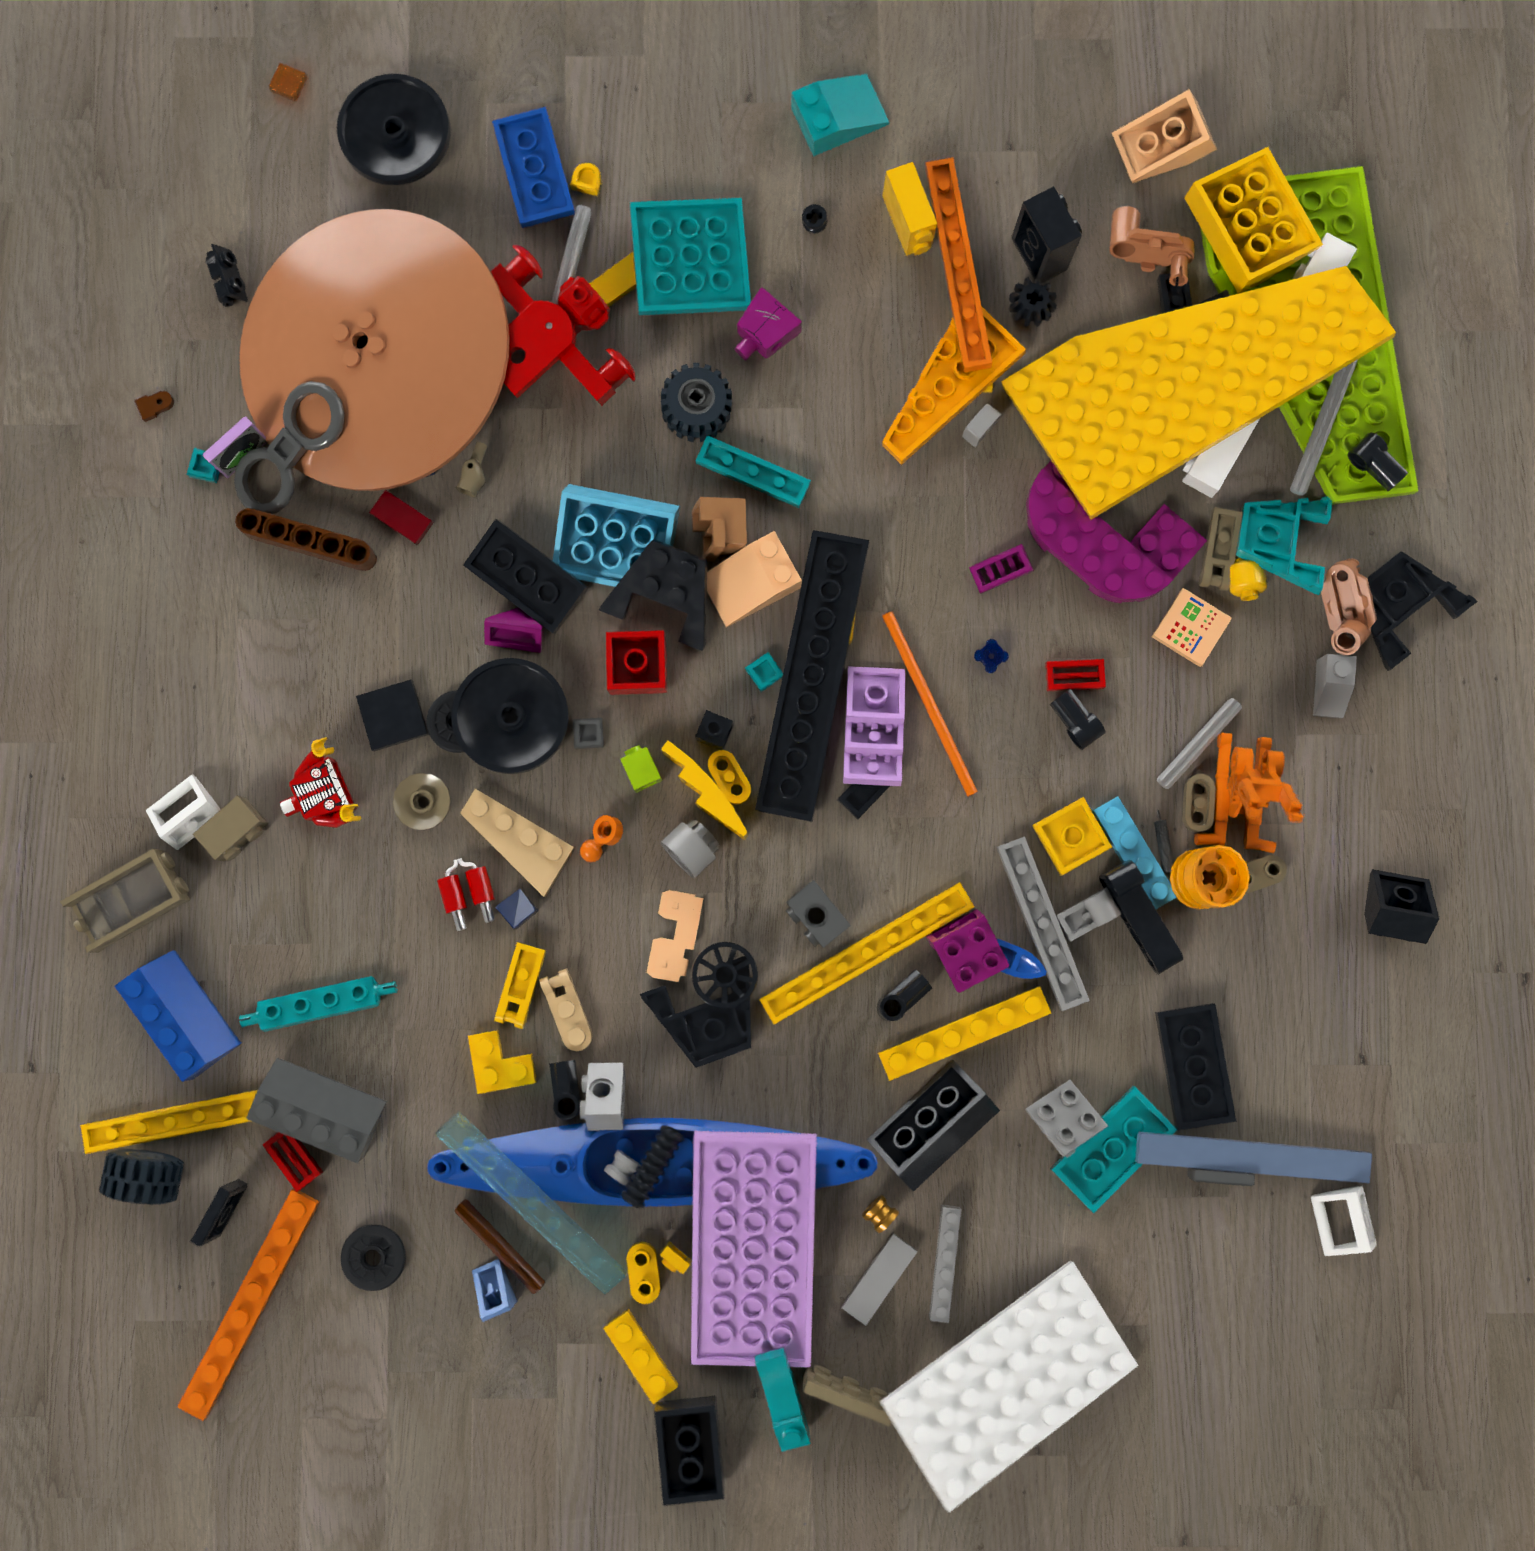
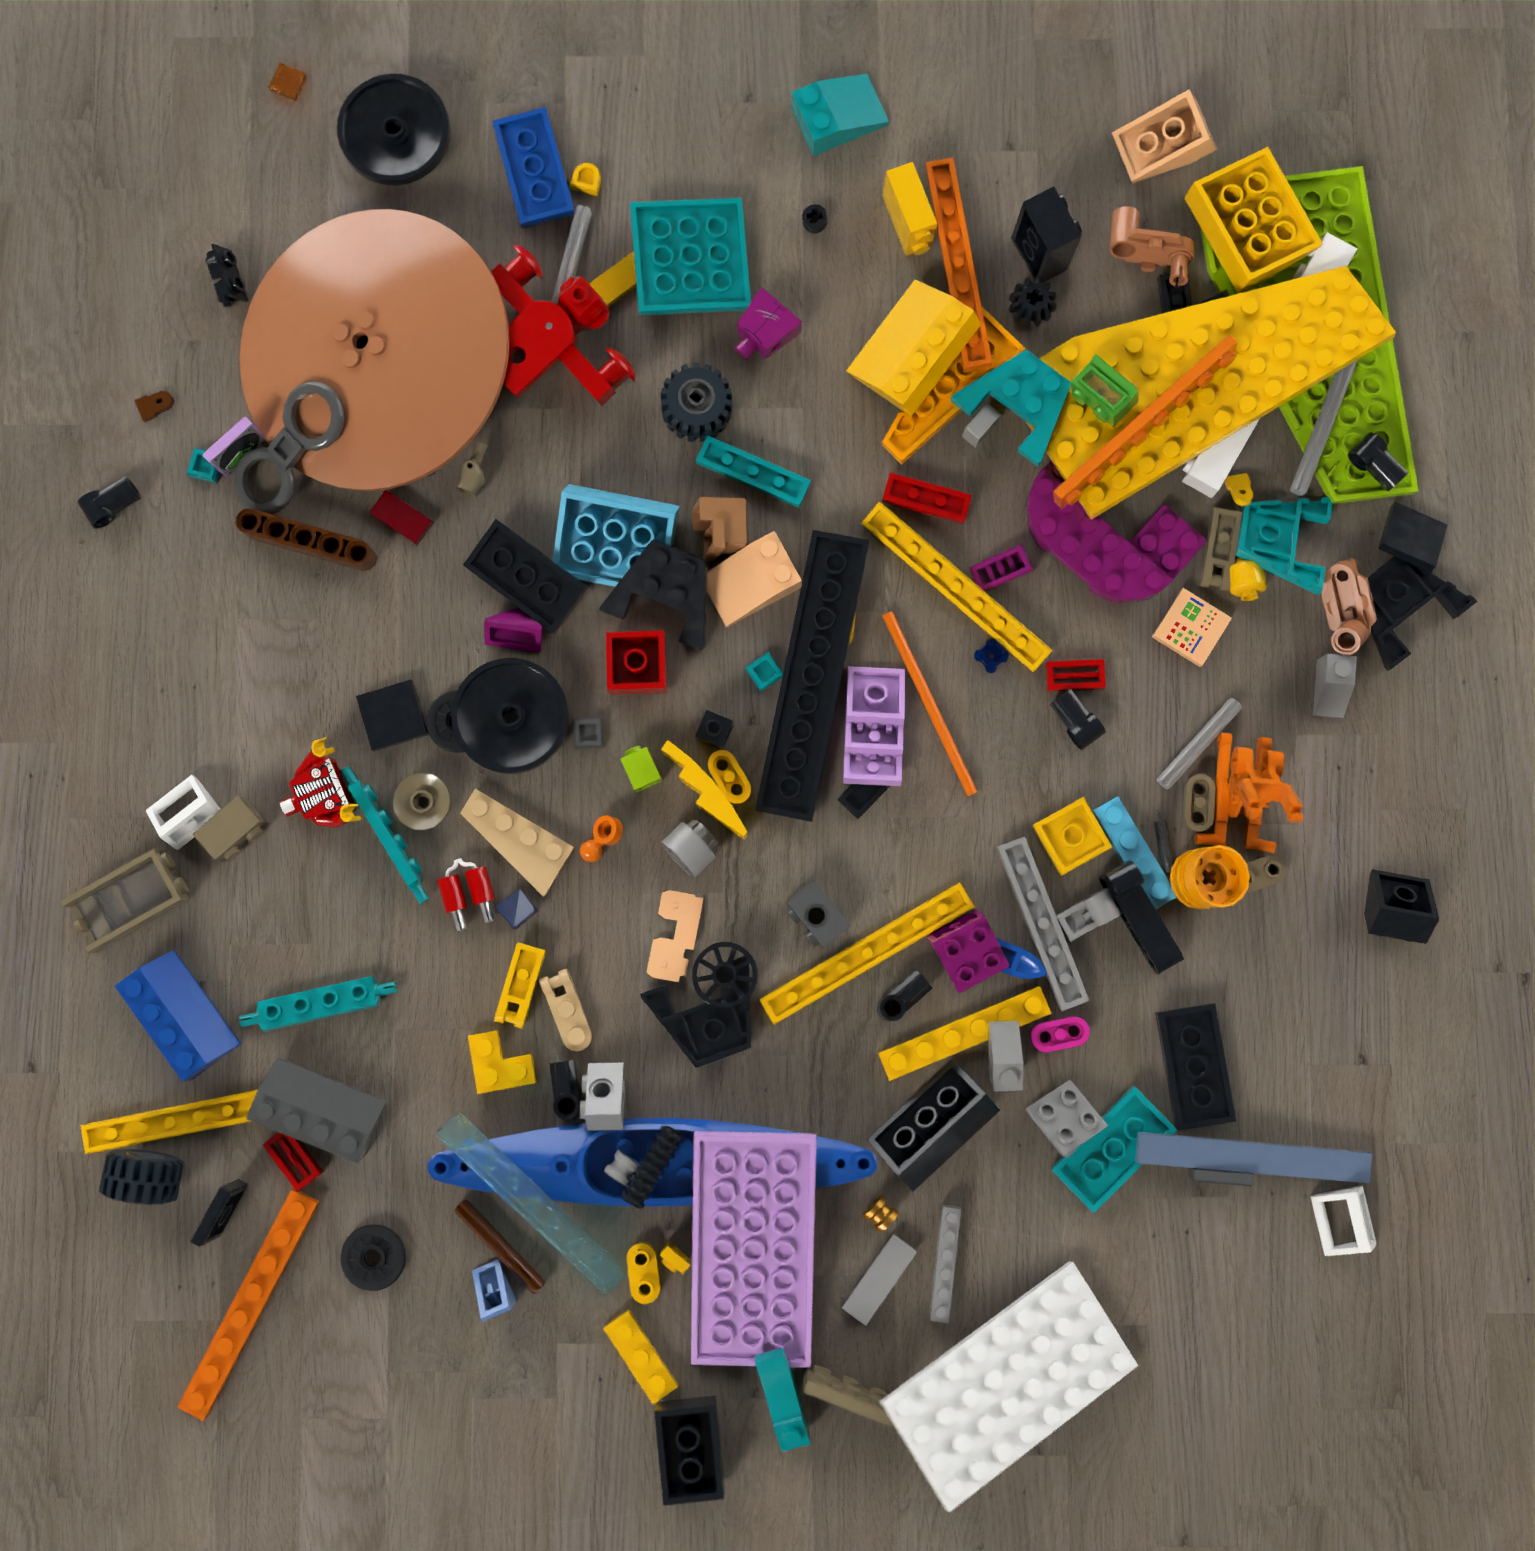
(103, 505): none -> black piece
(393, 844): none -> teal plate
(914, 346): none -> yellow slope
(926, 498): none -> red plate
(956, 586): none -> yellow tile
(1005, 1056): none -> light grey slope
(1029, 391): none -> teal wing
(1058, 1034): none -> dark pink plate
(1104, 391): none -> bright green window
(1154, 415): none -> orange plate
(1239, 488): none -> yellow piece
(1413, 536): none -> black tile

